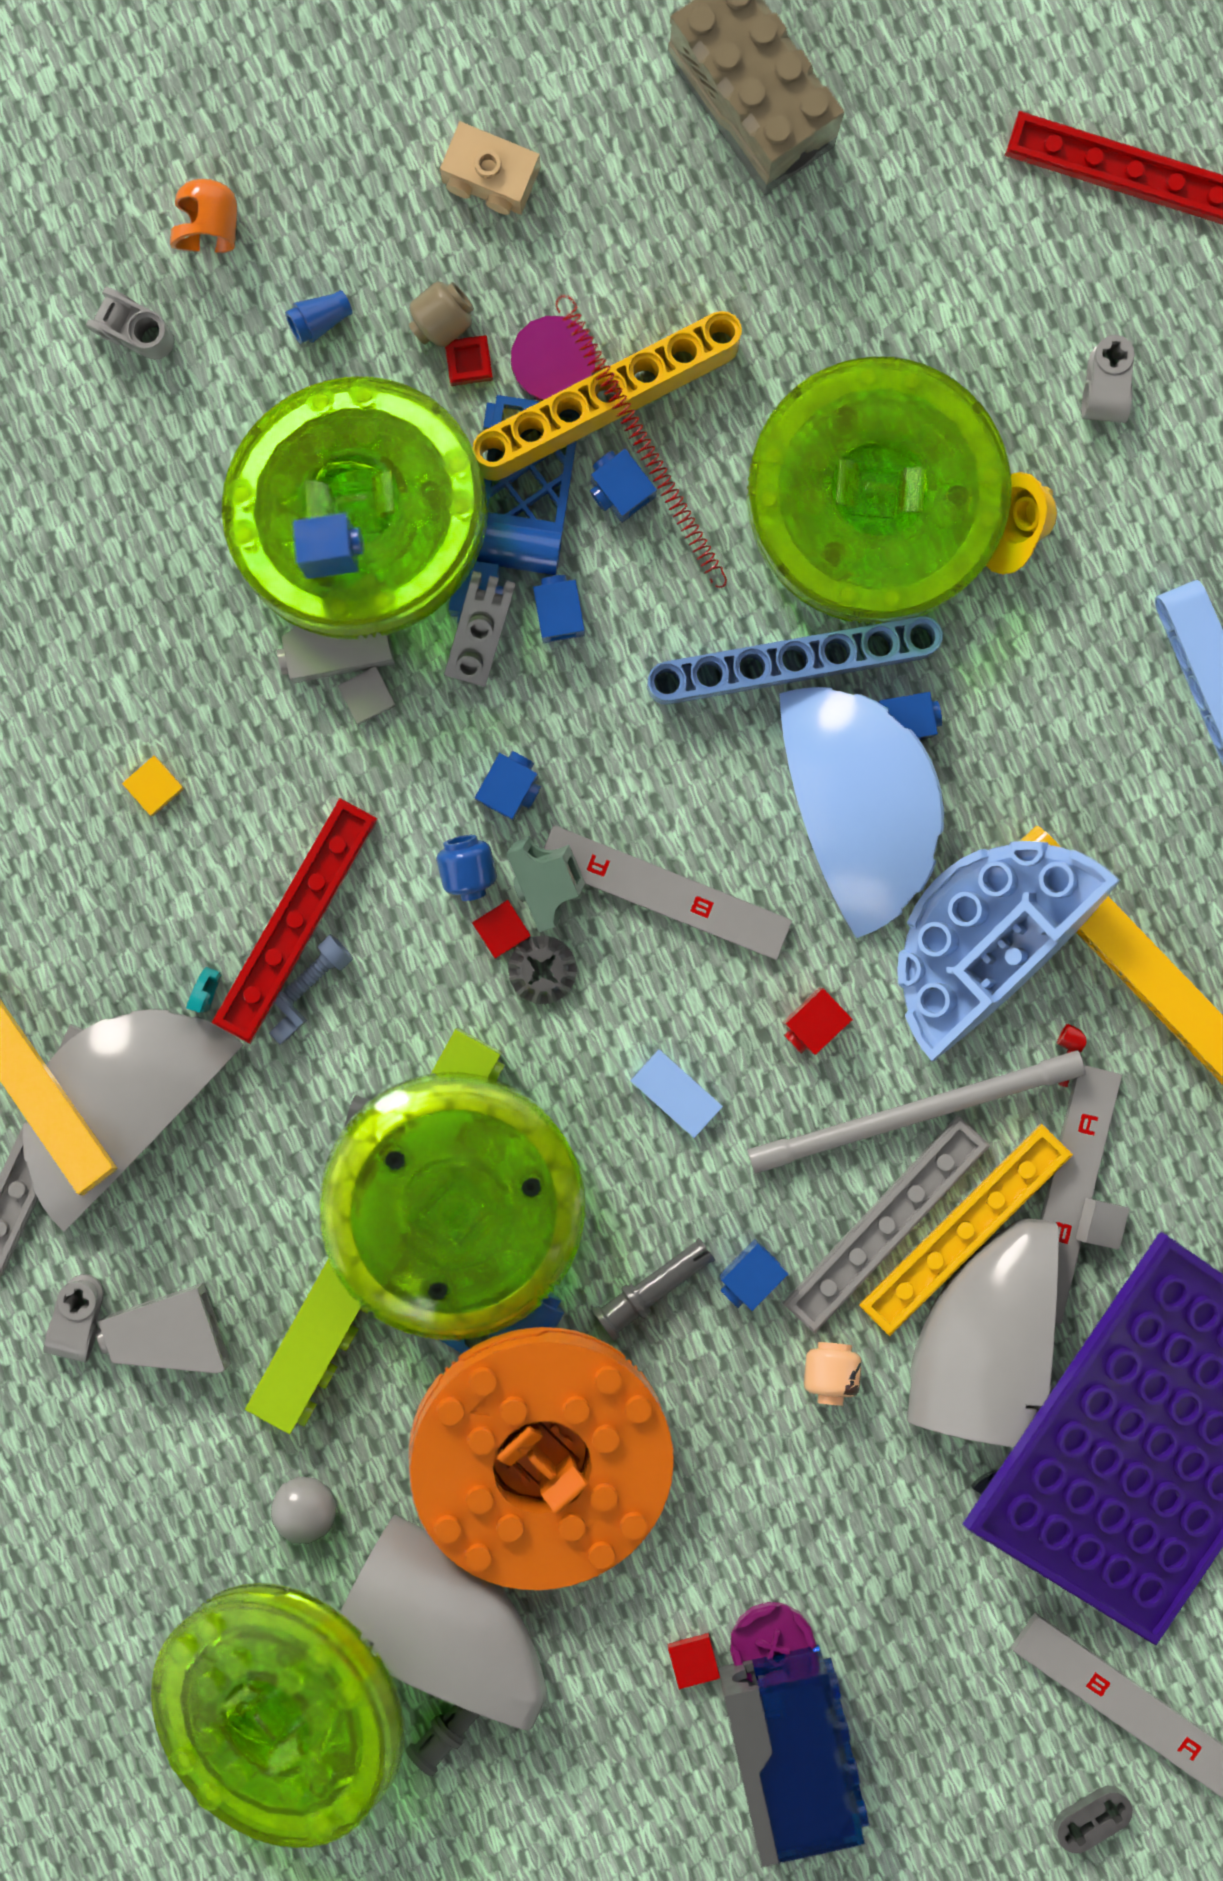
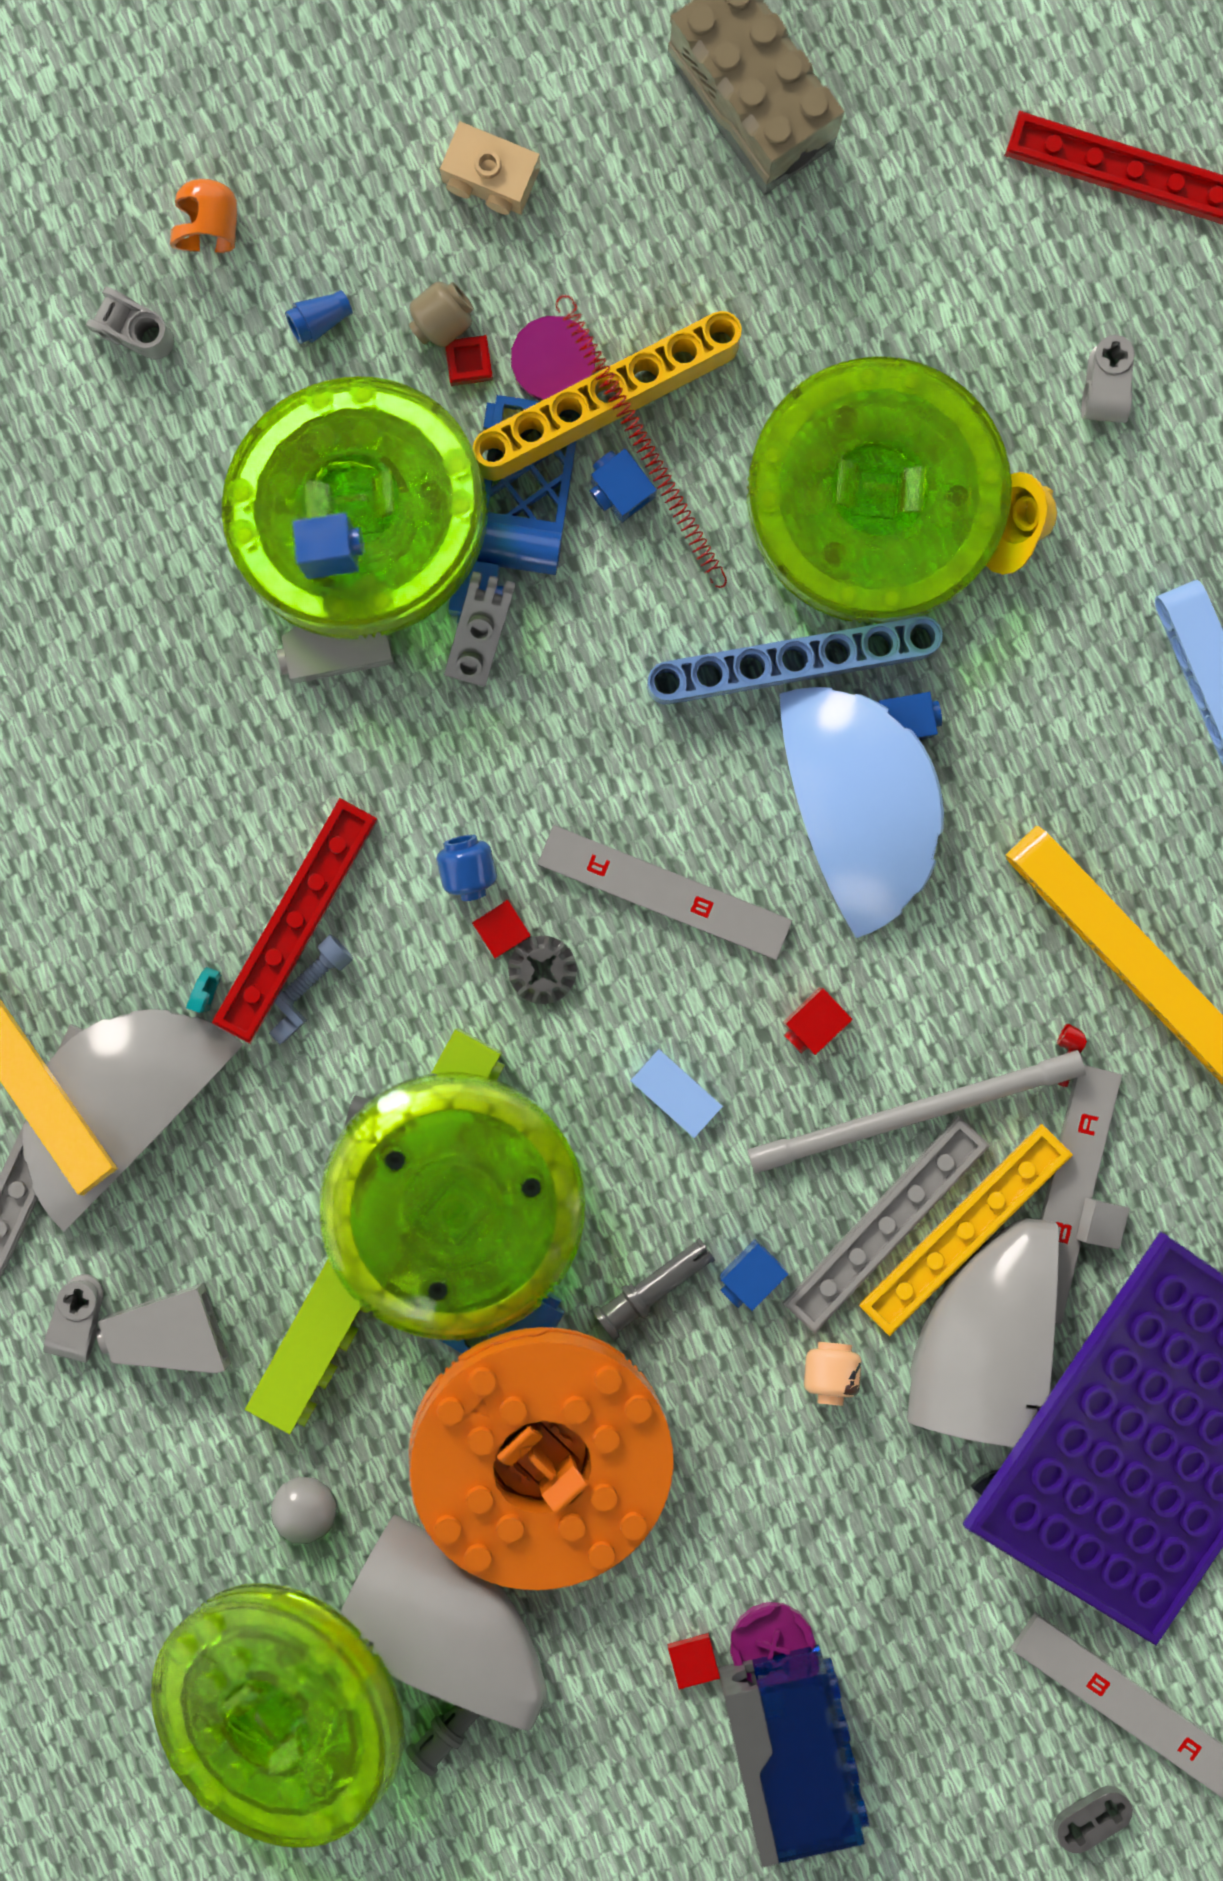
(153, 785): yellow tile -> none
(366, 695): light grey tile -> none
(509, 785): blue brick -> none
(544, 879): sand green brick -> none
(558, 609): blue brick -> none
(989, 931): light blue brick -> none

